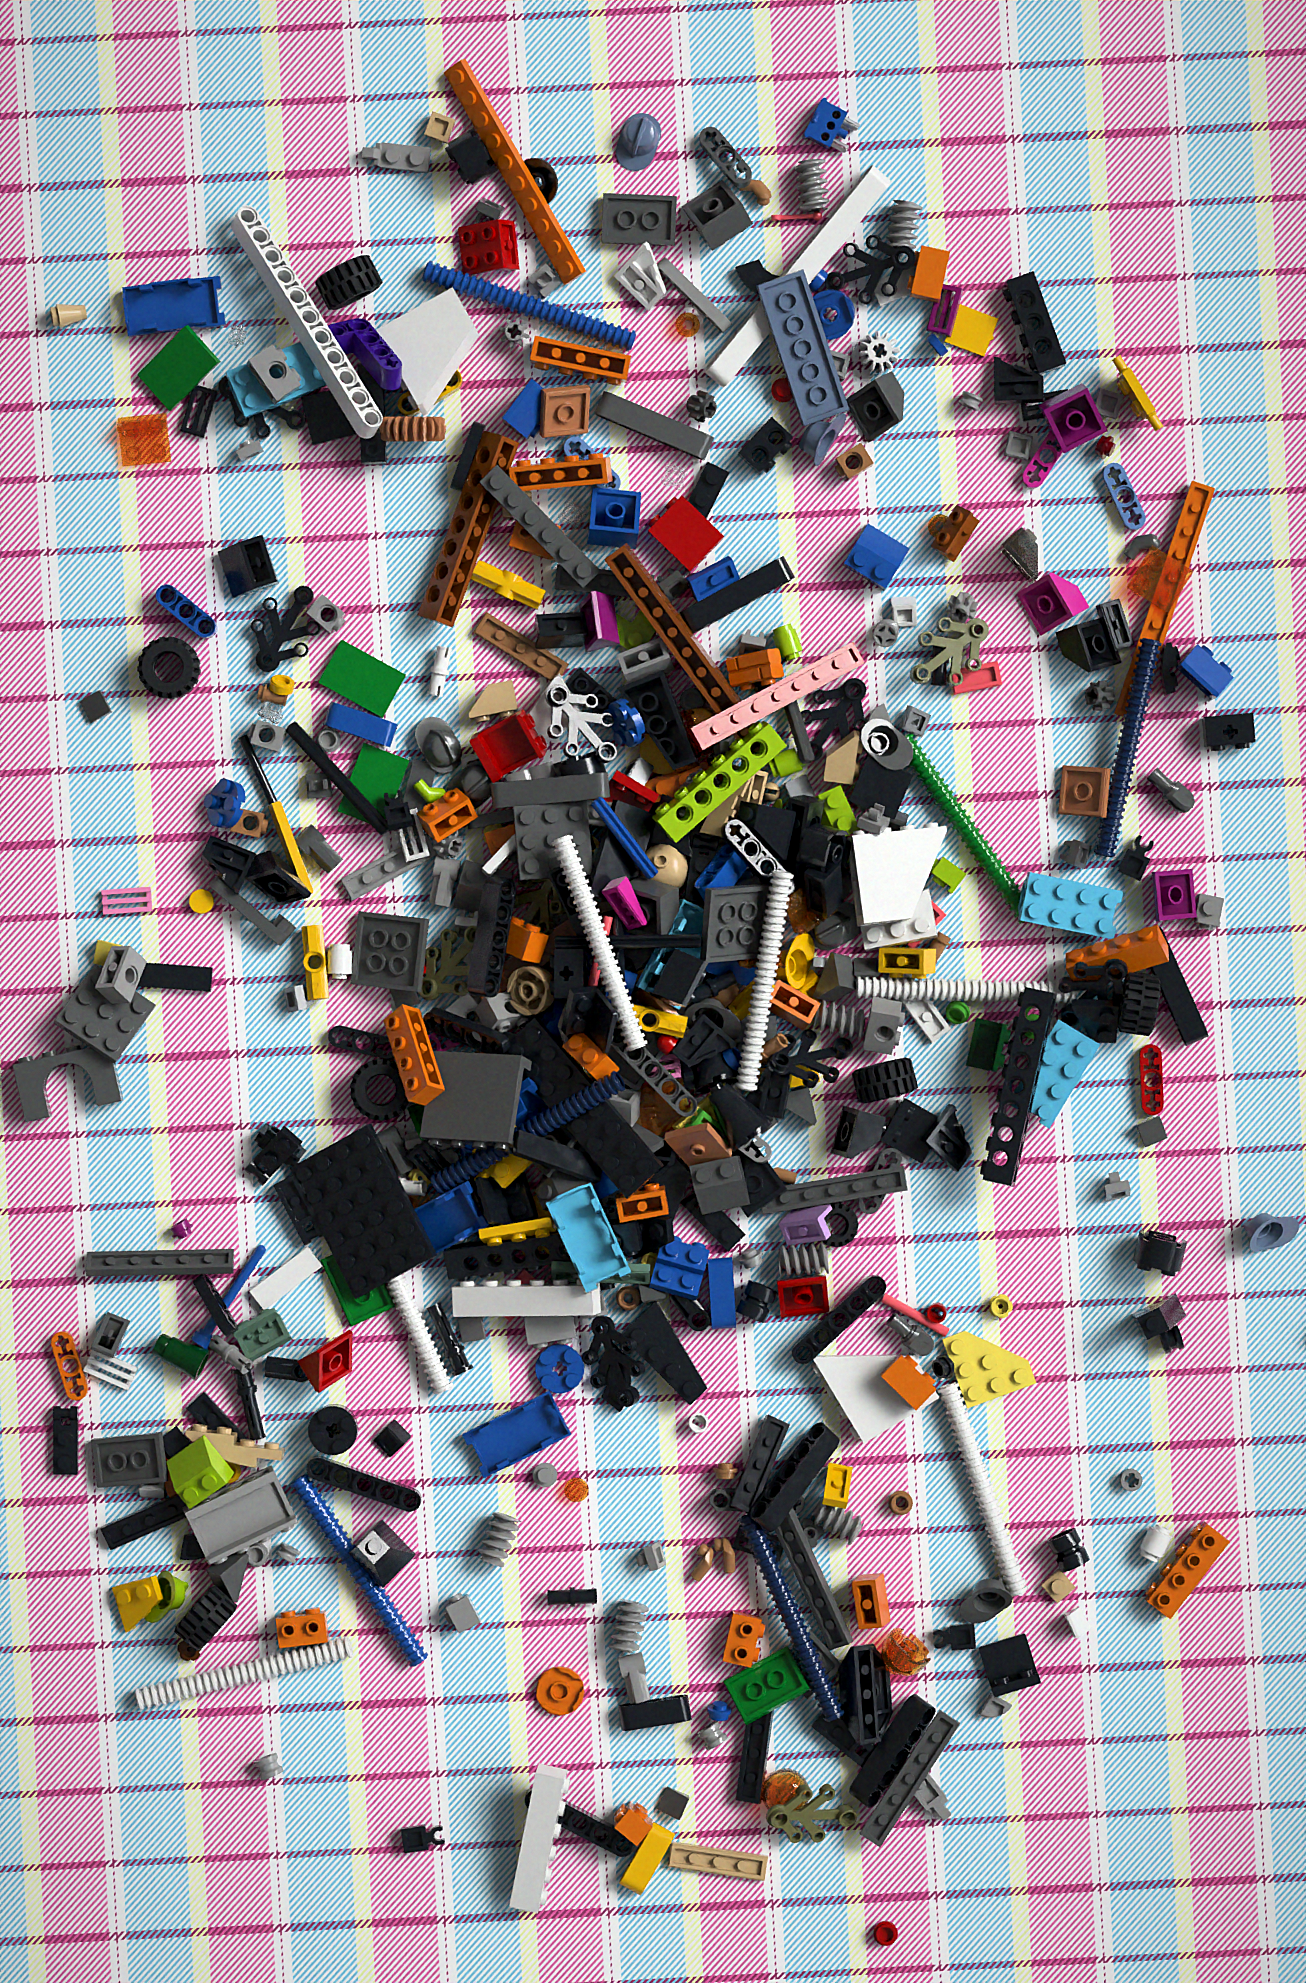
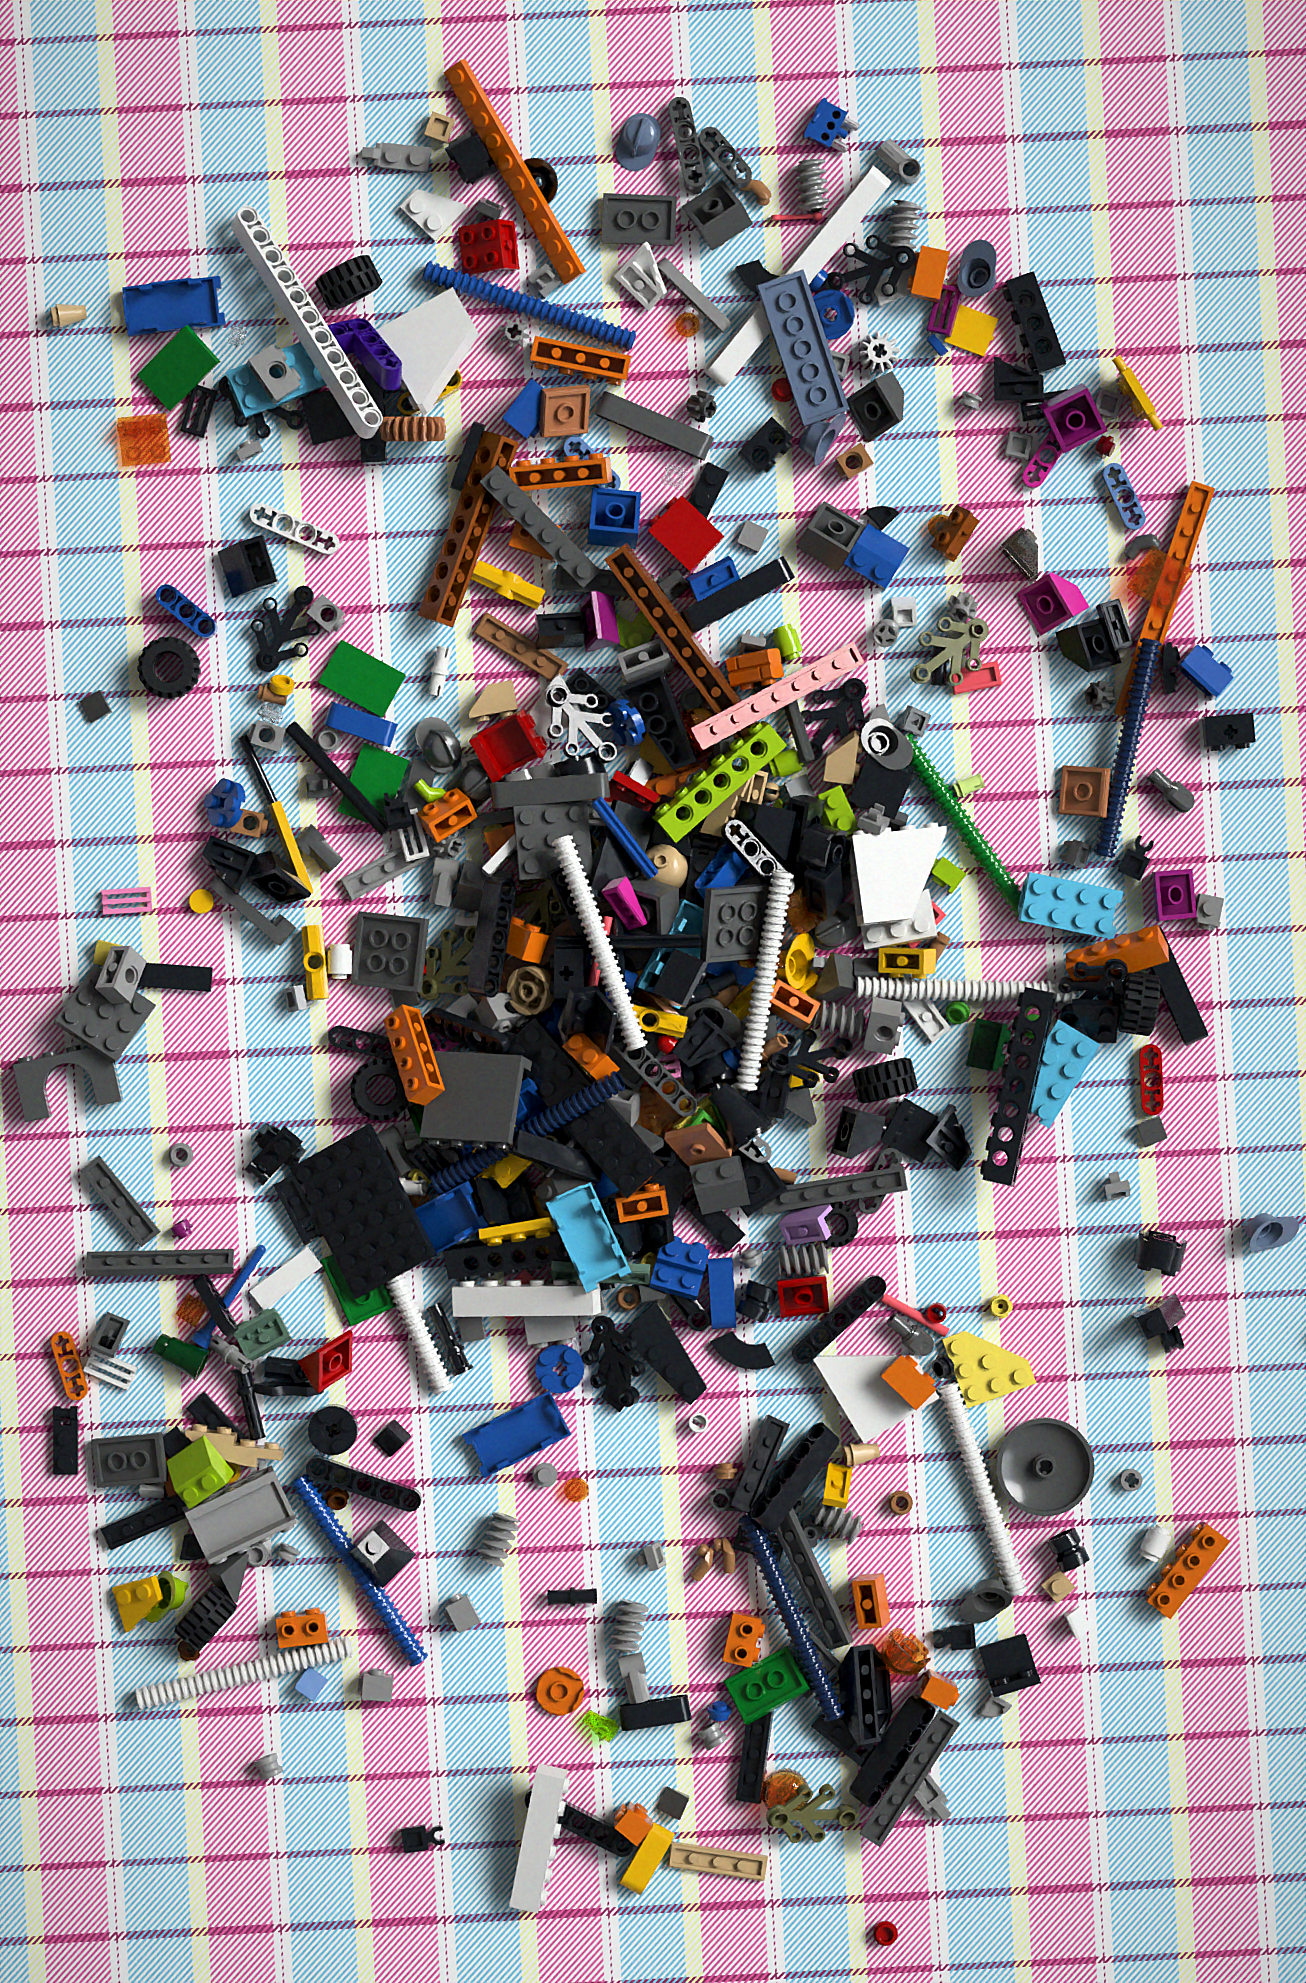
(120, 1201): none -> dark grey plate
(173, 1155): none -> light grey plate
(192, 1310): none -> clear orange slope
(285, 1388): none -> black tile
(295, 527): none -> white beam
(310, 1683): none -> medium blue slope
(339, 1502): none -> reddish brown plate
(376, 1685): none -> light grey brick
(432, 212): none -> white wing
(602, 1726): none -> clear neon green cone
(684, 144): none -> dark grey beam
(741, 1353): none -> black tile
(752, 536): none -> light grey tile
(830, 536): none -> dark grey slope
(859, 1453): none -> tan cone
(882, 515): none -> black tile
(897, 160): none -> light grey piece
(939, 1690): none -> orange brick
(968, 785): none -> yellowish green pin
(977, 269): none -> sand blue piece
(1045, 1466): none -> dark grey dish

